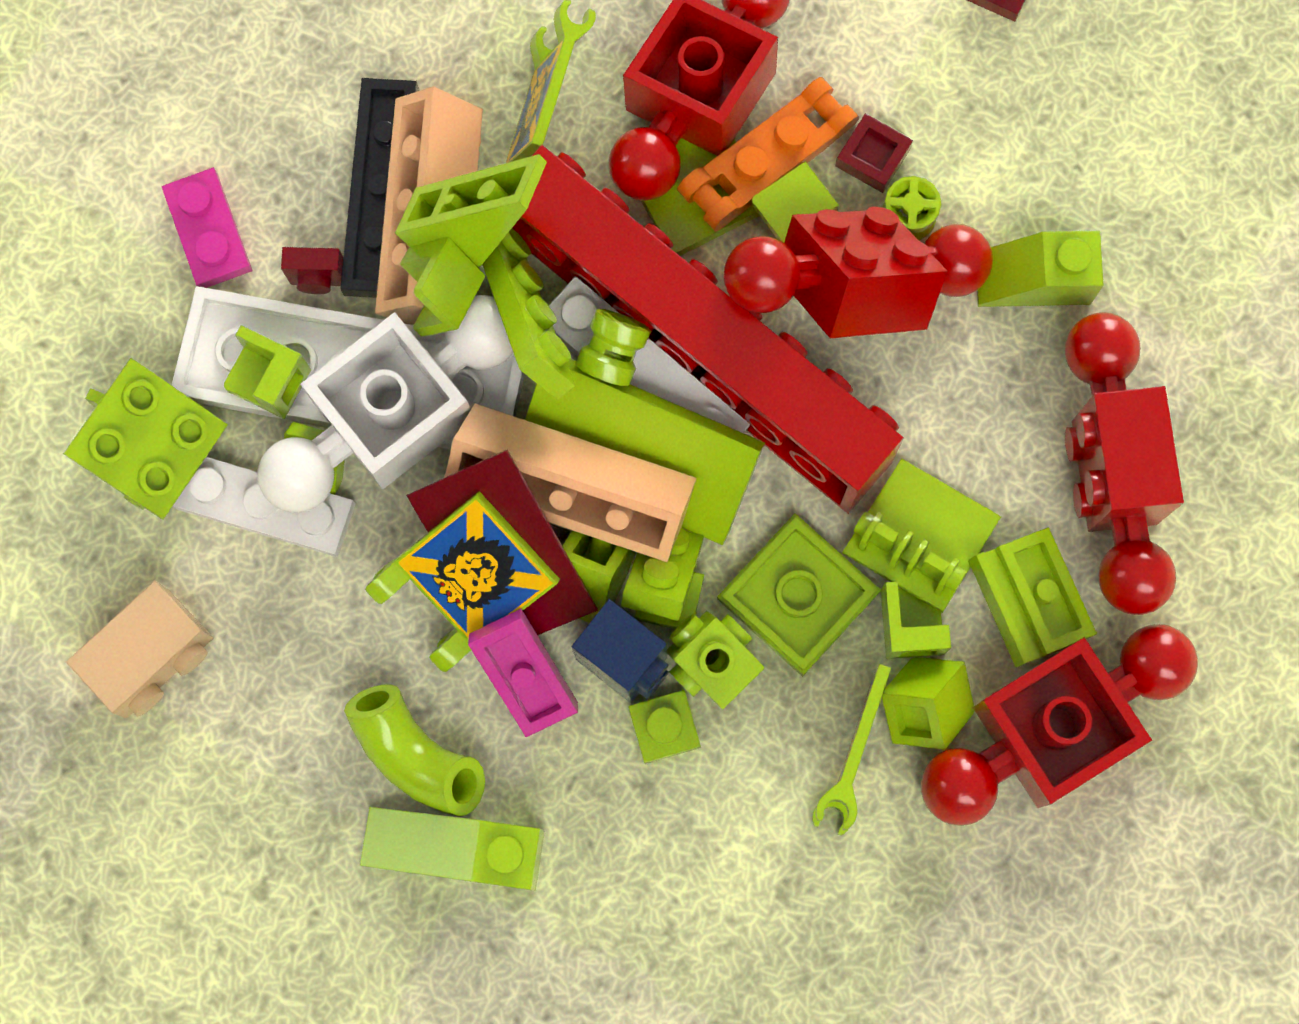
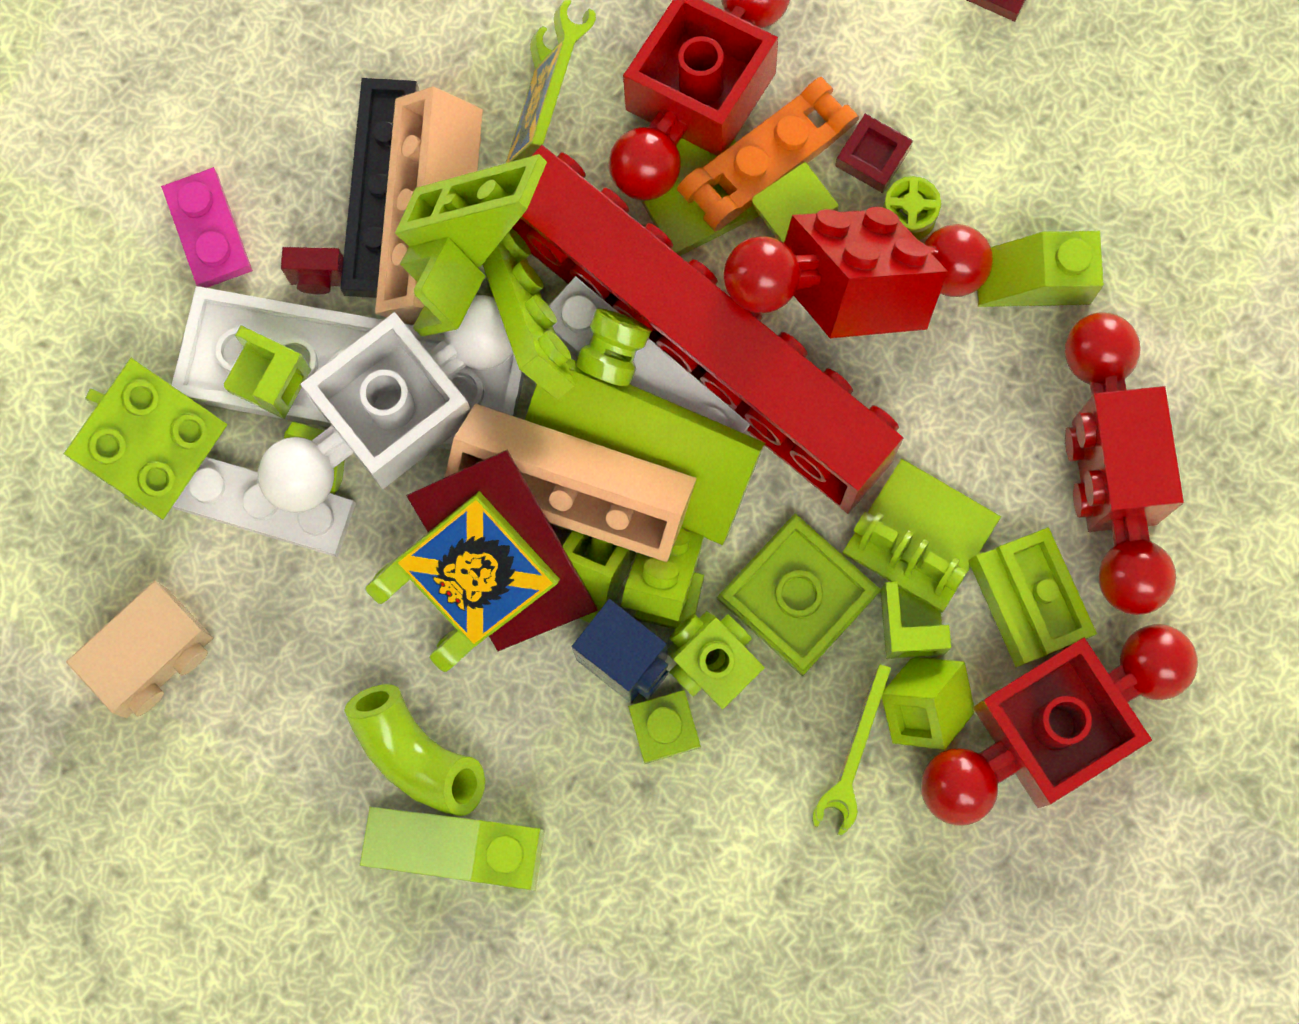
(523, 673): dark pink plate -> none

